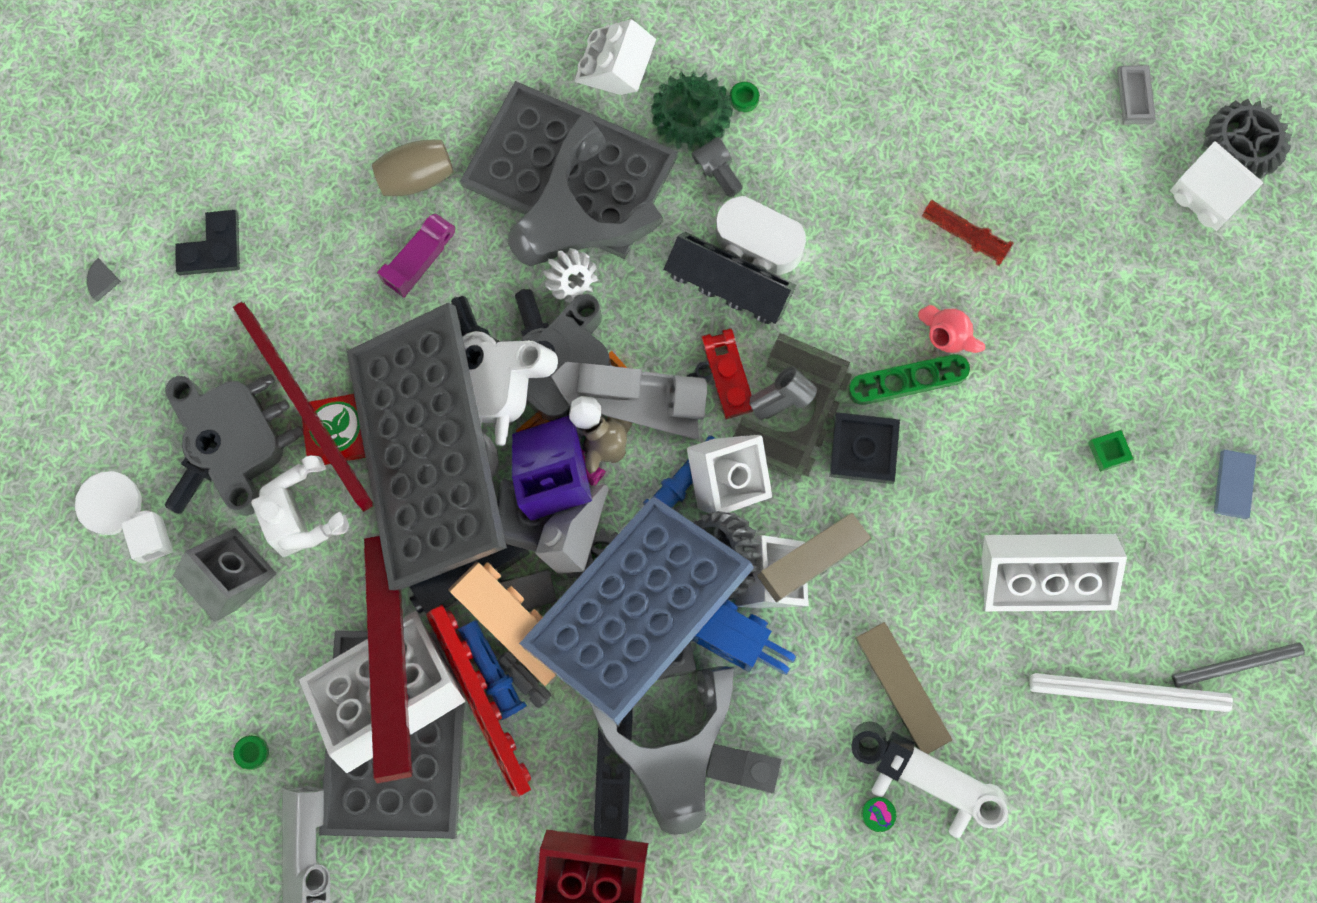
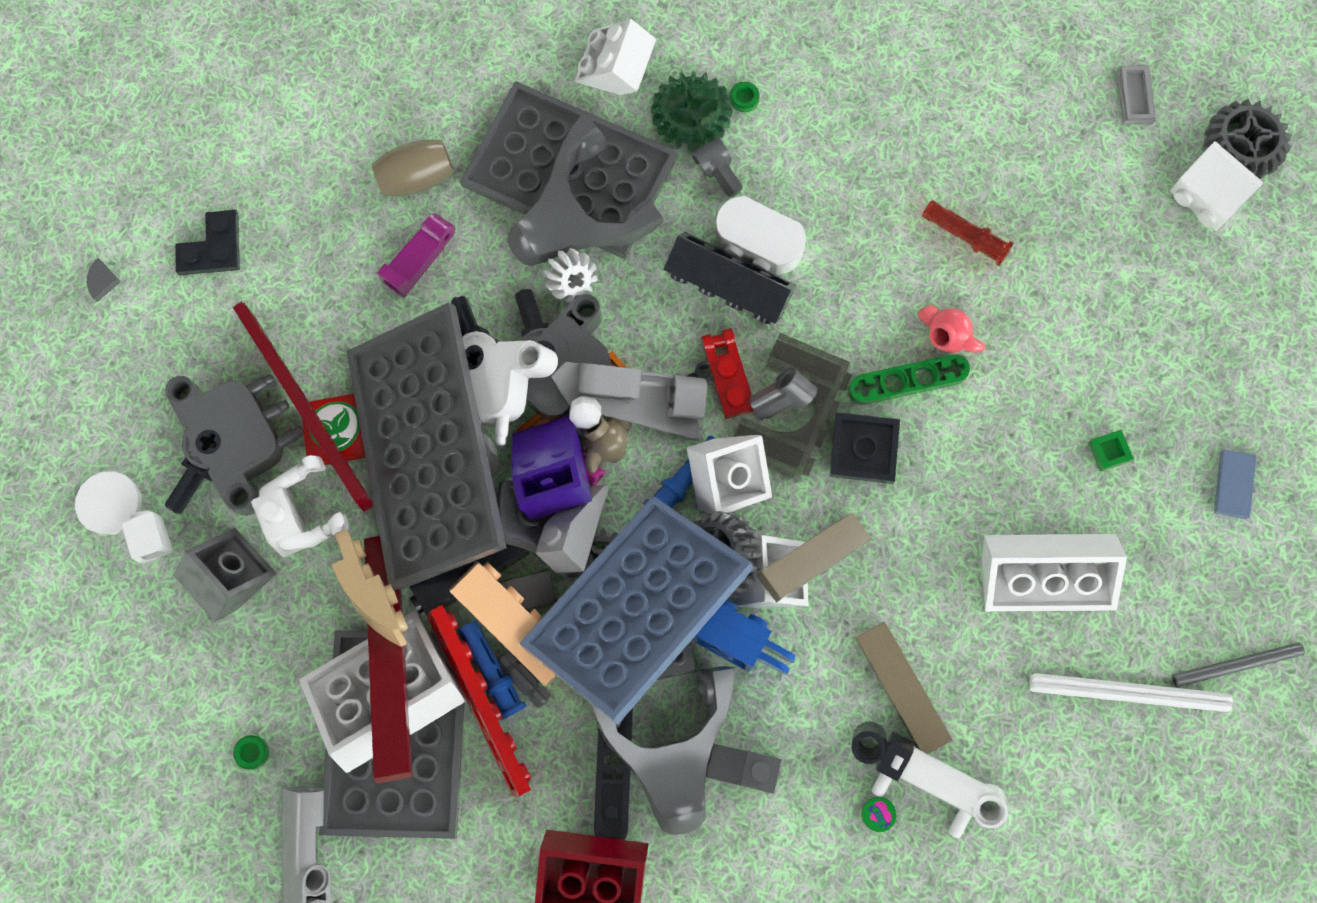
(367, 592): none -> tan slope

